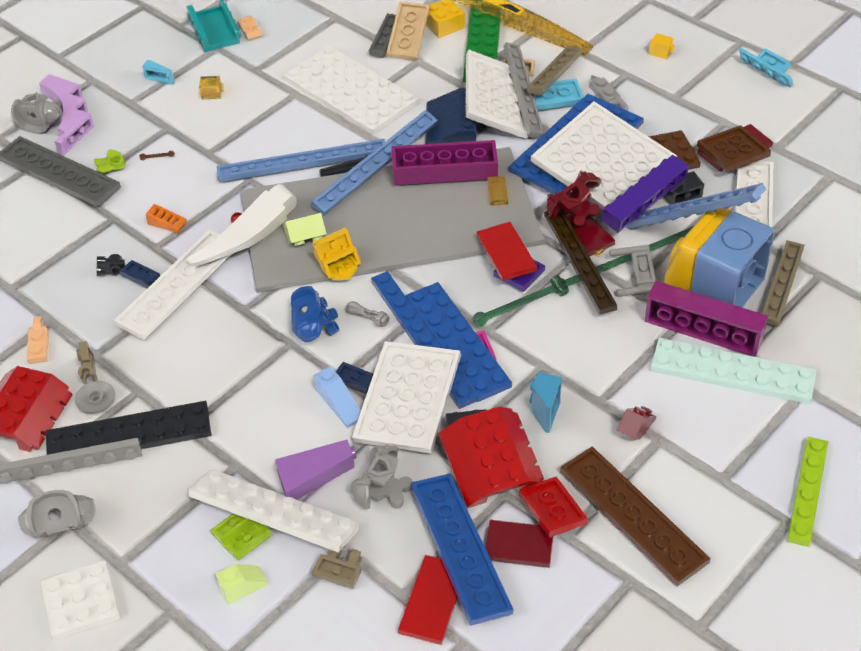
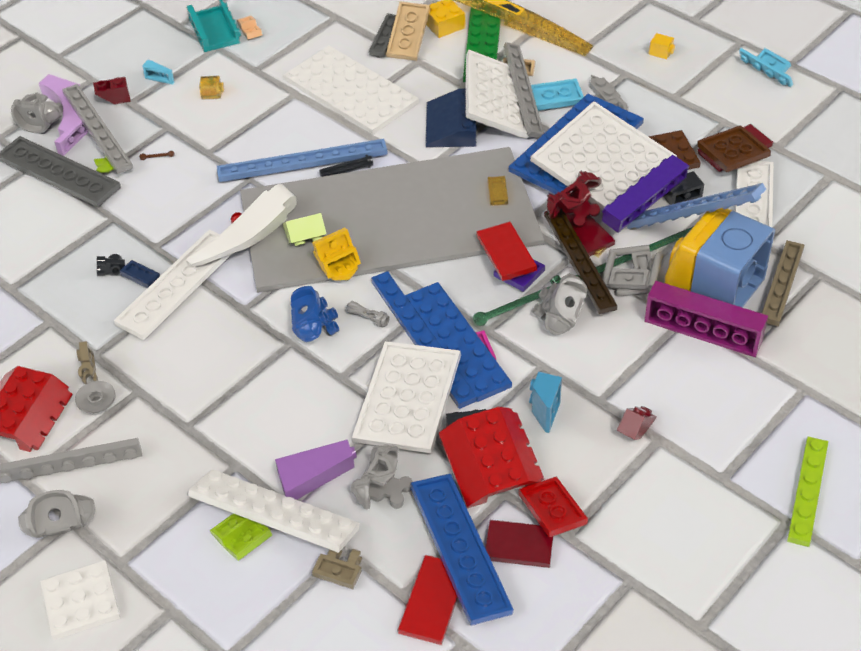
(37, 342): light nougat hinge -> none
(97, 129): none -> light grey tile
(113, 90): none -> dark red slope
(150, 427): black plate -> none
(154, 218): orange slope -> none
(240, 581): yellowish green slope -> none
(337, 396): light blue slope -> none
(354, 377): dark blue plate -> none
(372, 163): medium blue plate -> none
(444, 162): magenta brick -> none
(554, 70): dark tan plate -> none
(559, 316): none -> light grey piece
(631, 277): none -> light grey plate
(635, 516): reddish brown plate -> none
(734, 370): light aqua plate -> none

